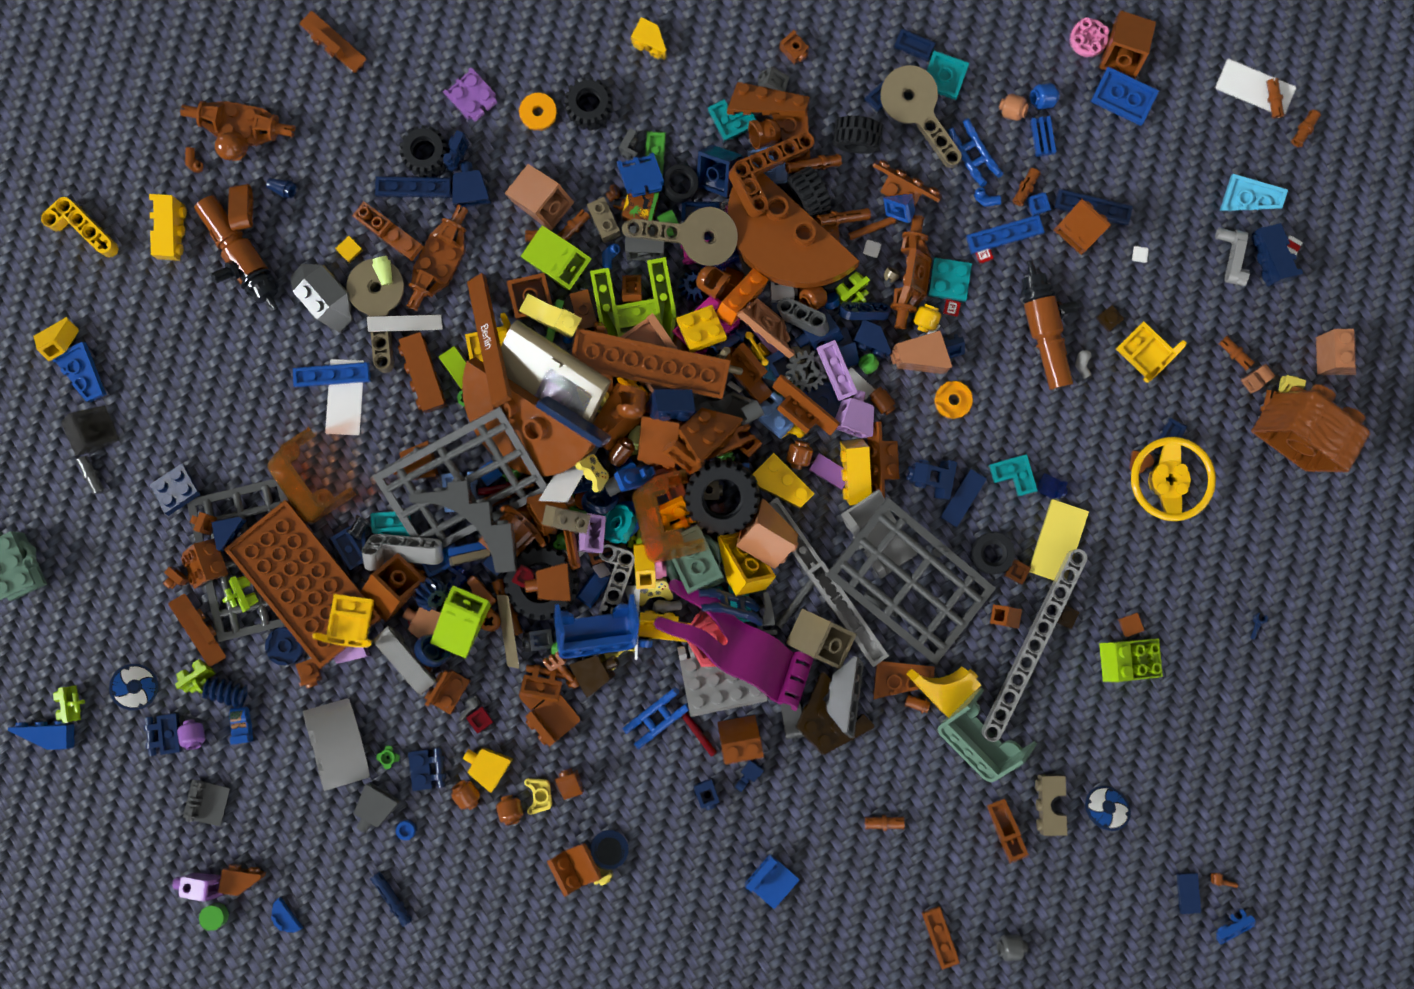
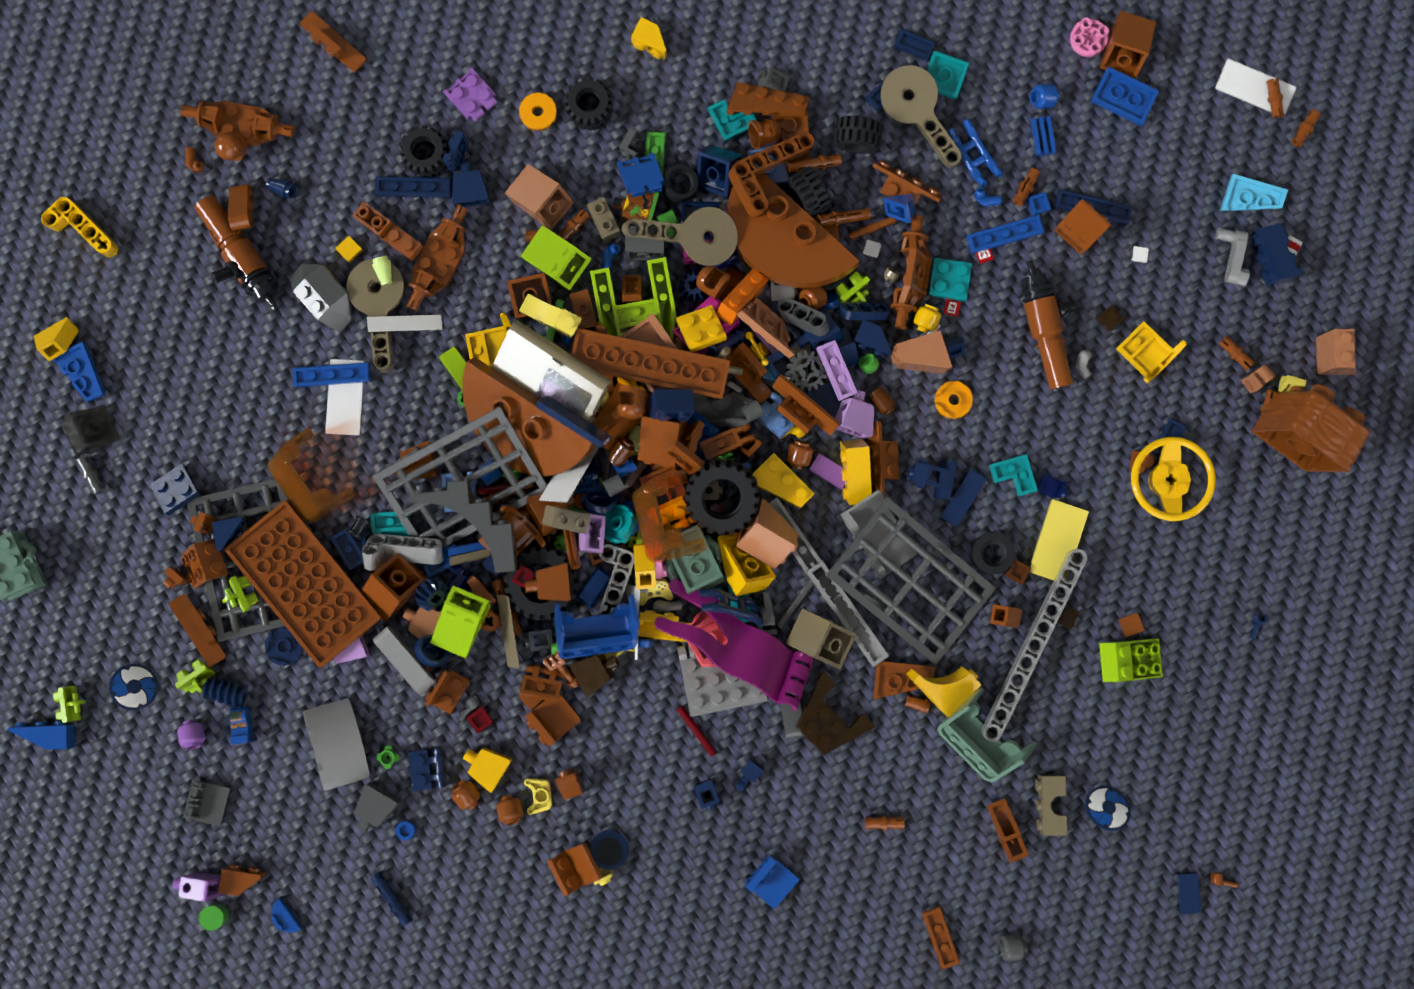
(167, 732): dark blue plate -> none
(168, 227): yellow wedge -> none
(308, 673): dark orange bracket -> none
(348, 622): yellow piece -> none
(423, 373): dark orange brick -> none
(489, 340): dark orange tile -> none
(593, 471): light yellow piece -> none
(601, 570): white sticker -> none
(614, 192): reddish brown arm -> none
(634, 477): blue plate -> none
(644, 717): blue piece -> none
(707, 432): dark orange wing -> none
(740, 739): dark orange slope -> none
(792, 54): dark orange brick -> none
(845, 695): wedge -> none
(860, 383): white sticker -> none
(1014, 107): nougat head -> none
(1240, 926): blue plate -> none

